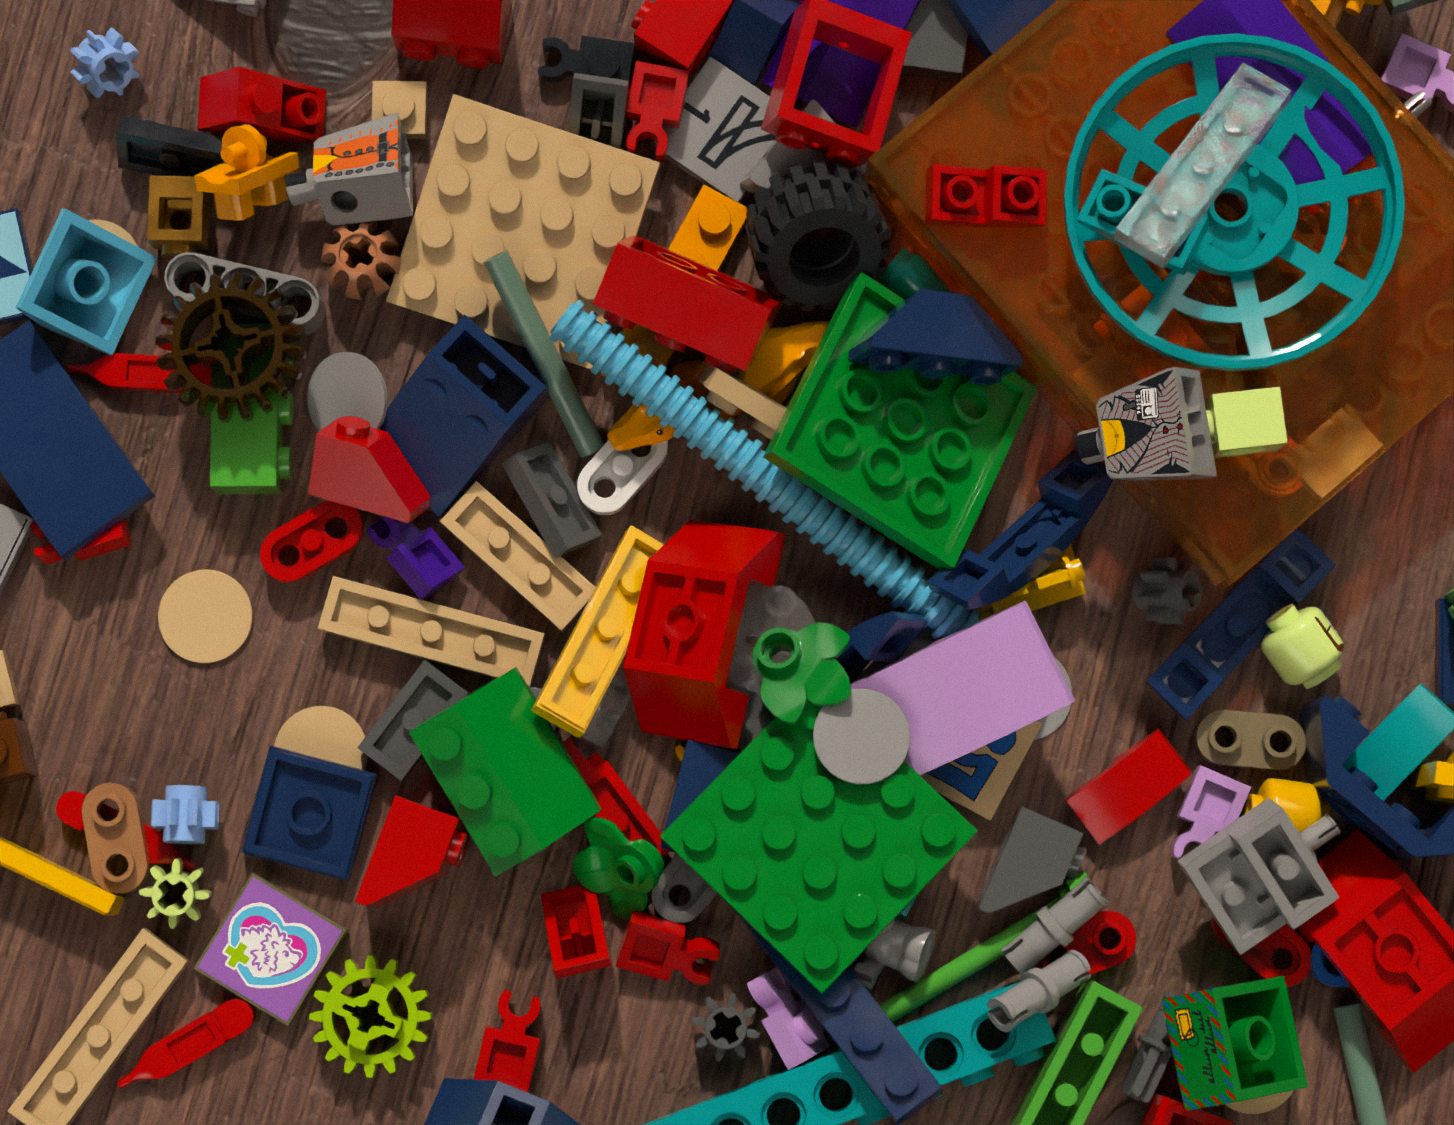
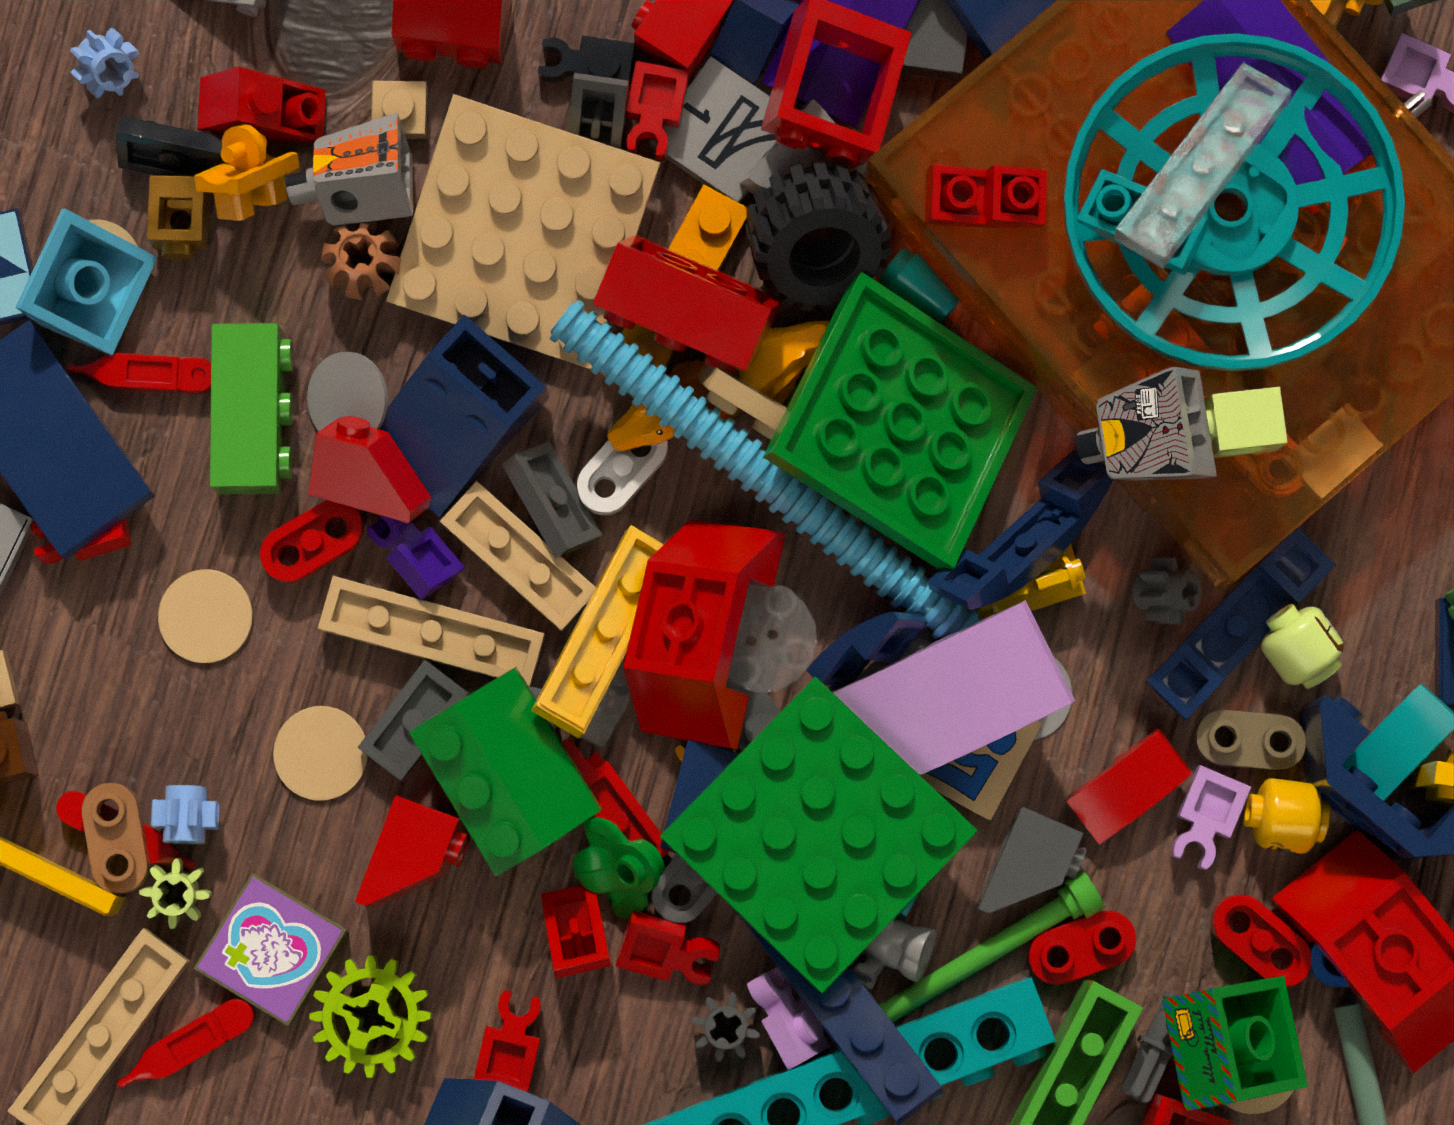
(207, 352): dark brown gear -> none
(287, 284): light grey beam -> none
(309, 813): dark blue tile -> none
(543, 353): sand green piece -> none
(808, 675): green plate -> none
(862, 737): light grey piece -> none
(940, 338): dark blue slope -> none
(1038, 990): light grey pin -> none
(1055, 926): light grey pin -> none
(1261, 874): light grey plate -> none

